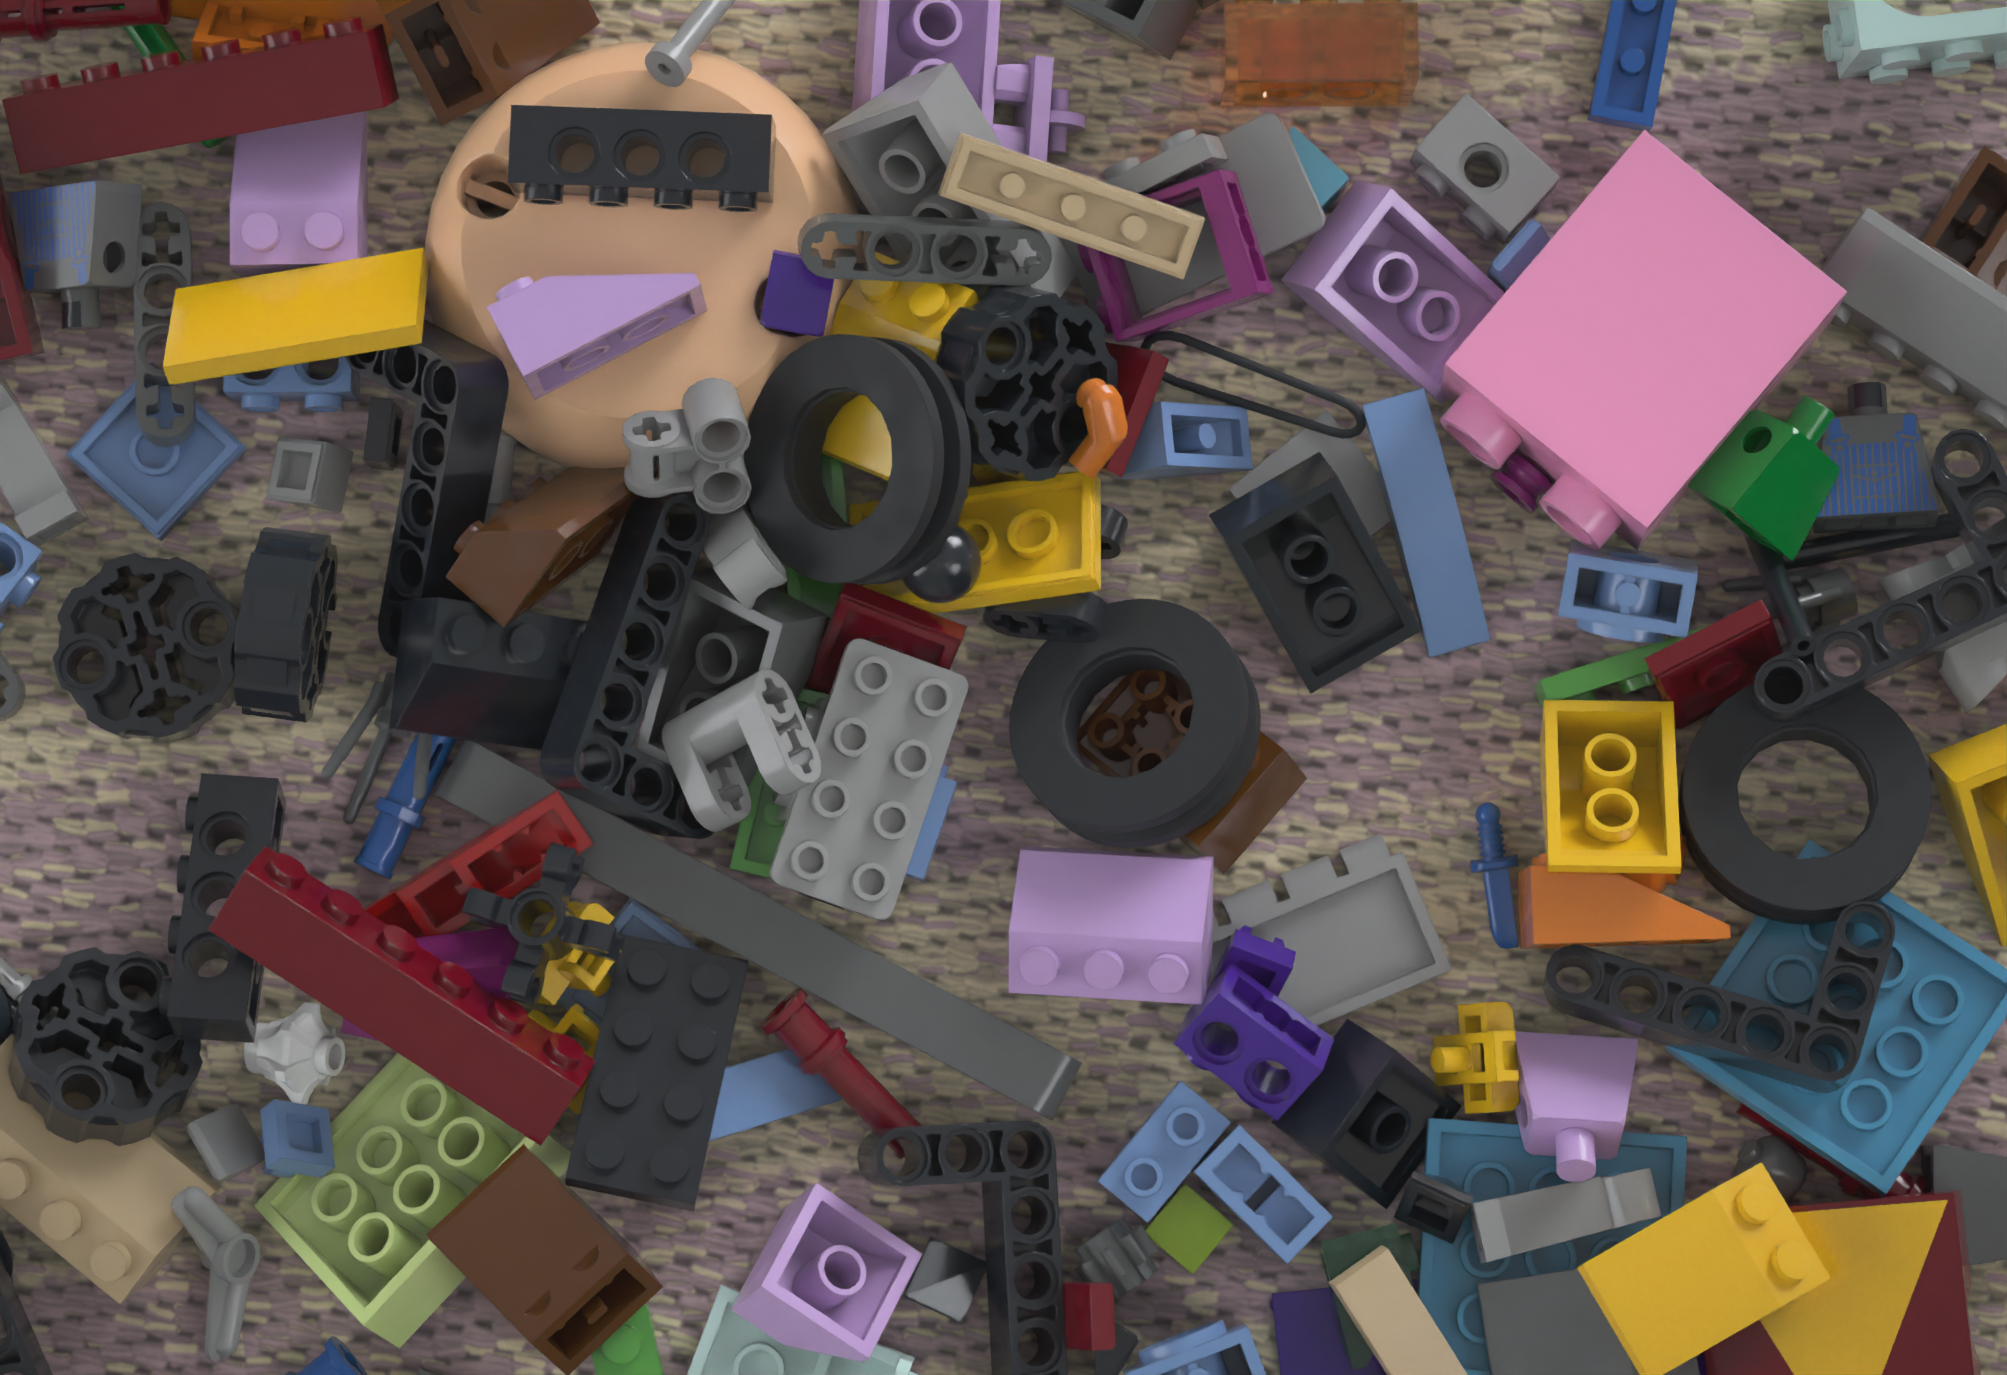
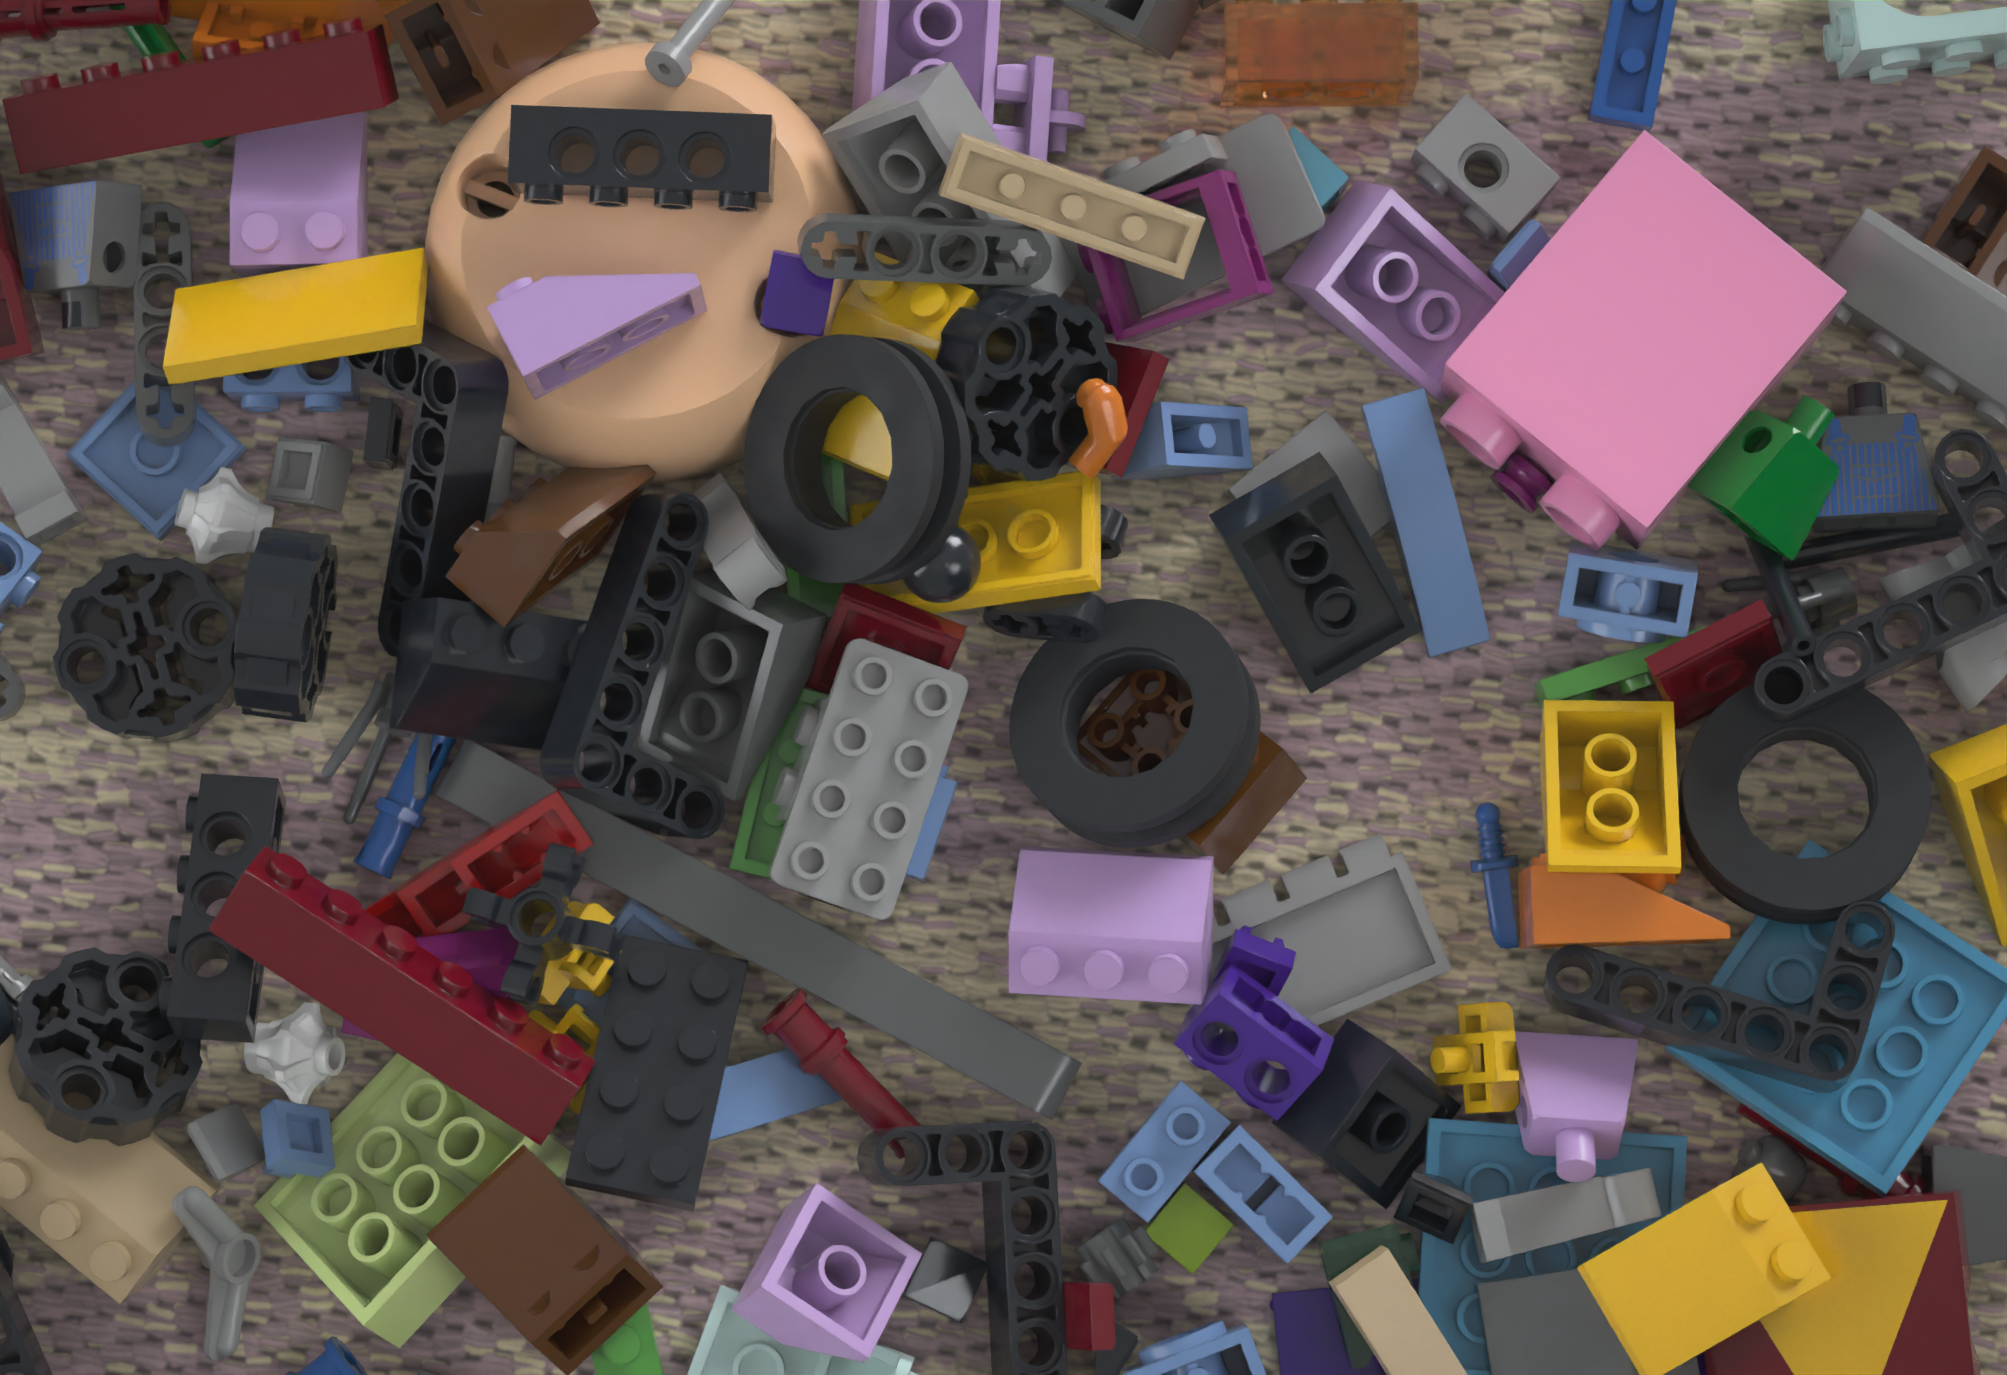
(222, 518): none -> white rock
(692, 448): light grey piece -> none
(753, 713): light grey connector -> none
(1266, 371): black piece -> none

